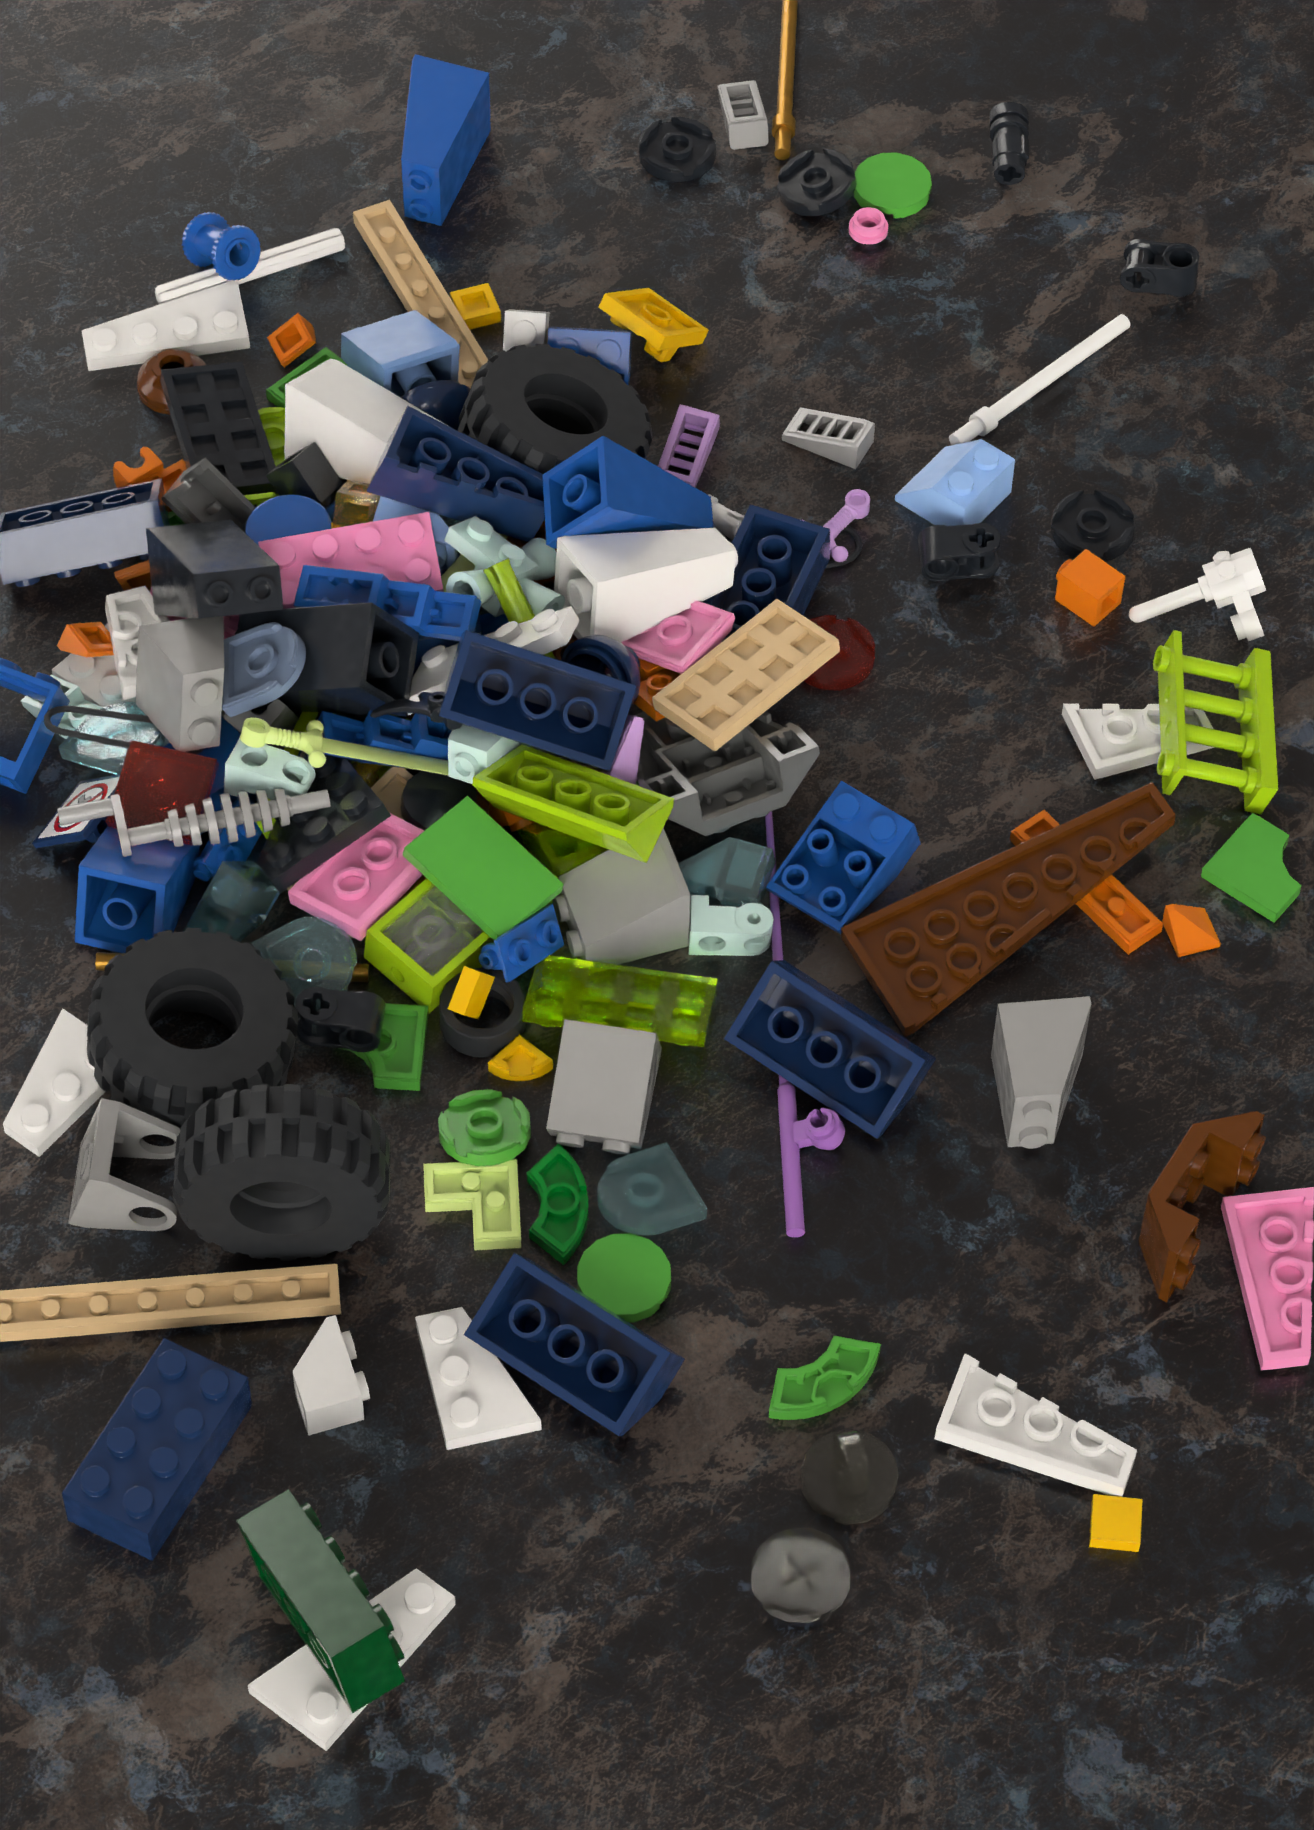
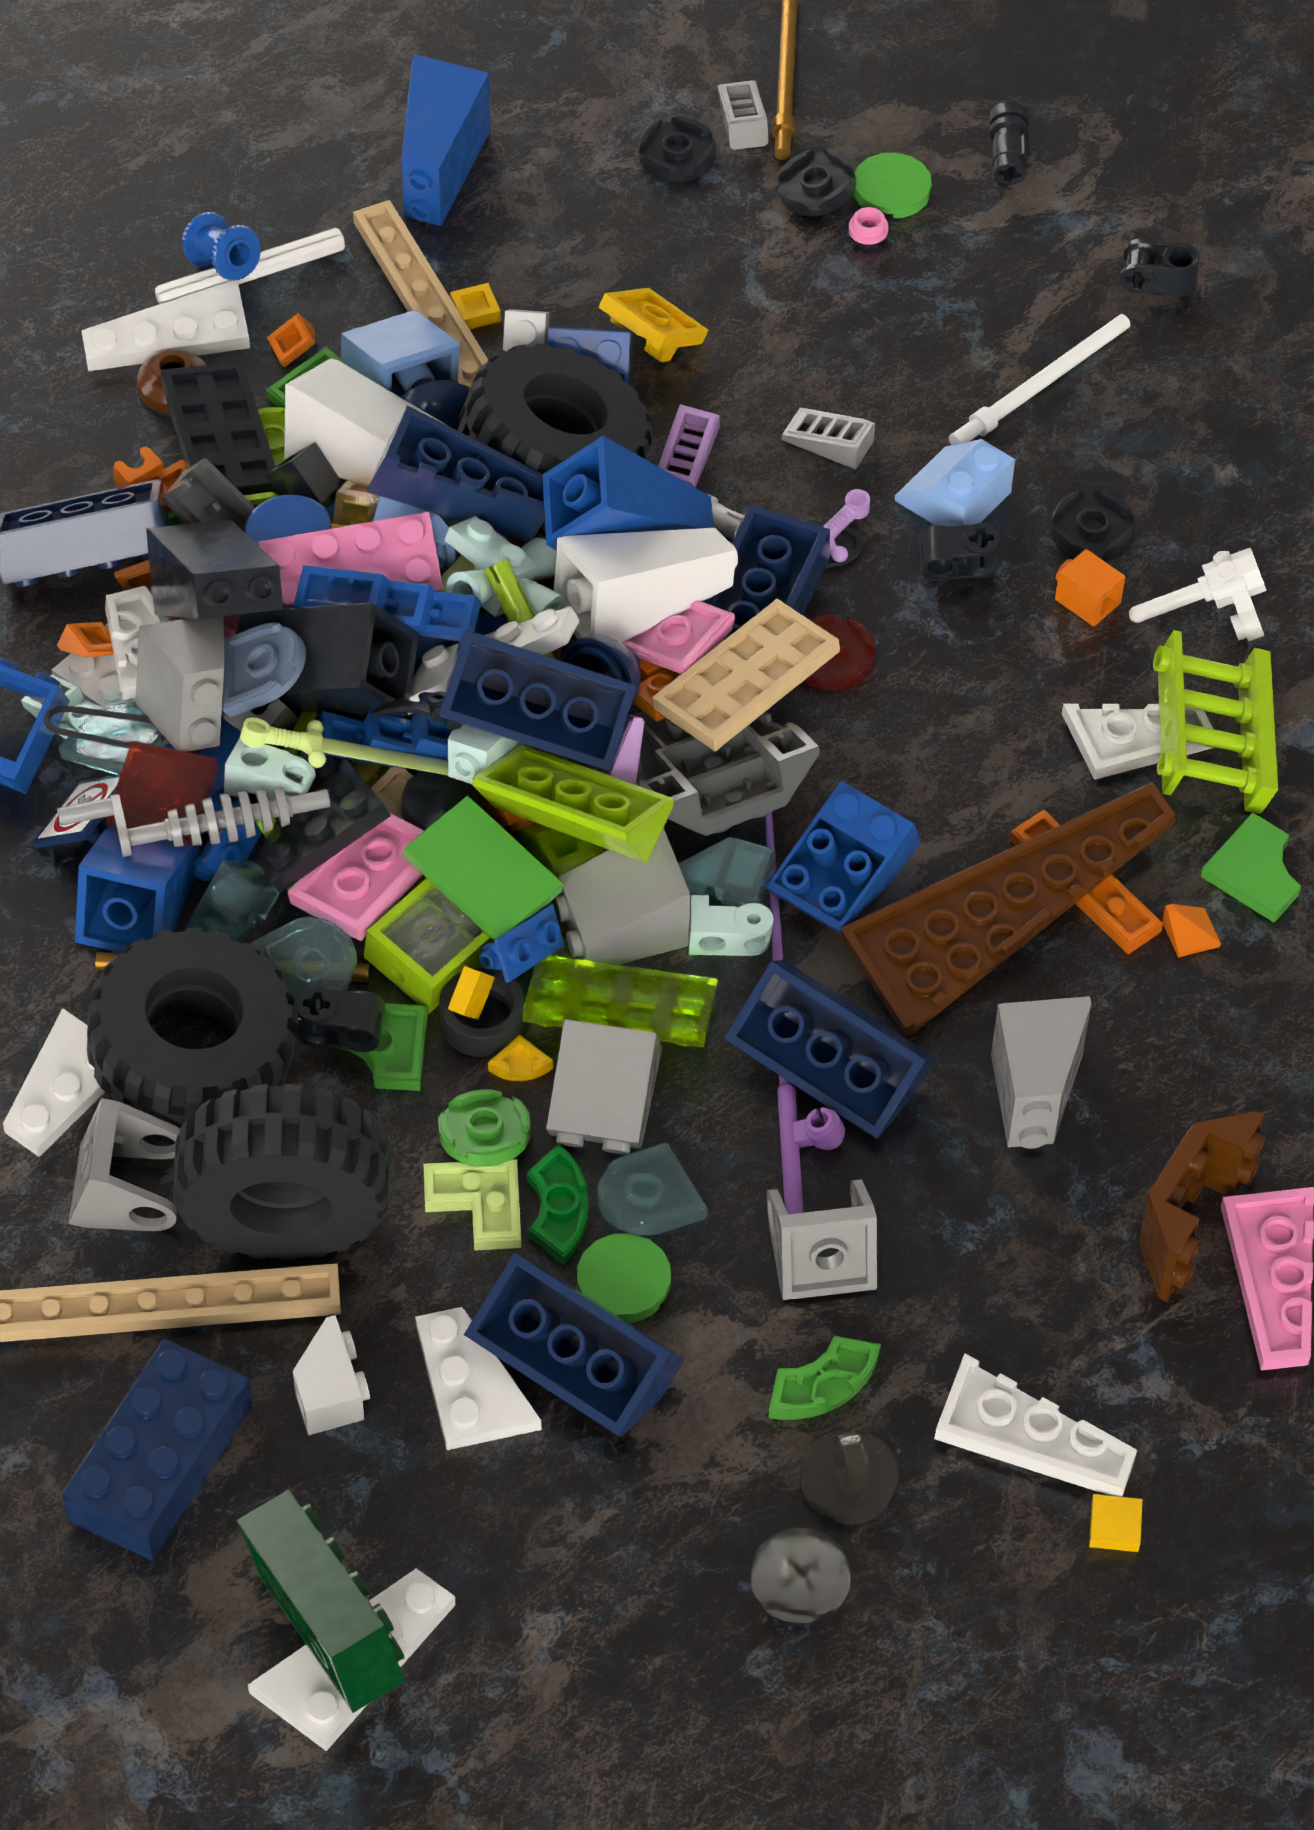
(803, 1235): none -> light grey hose

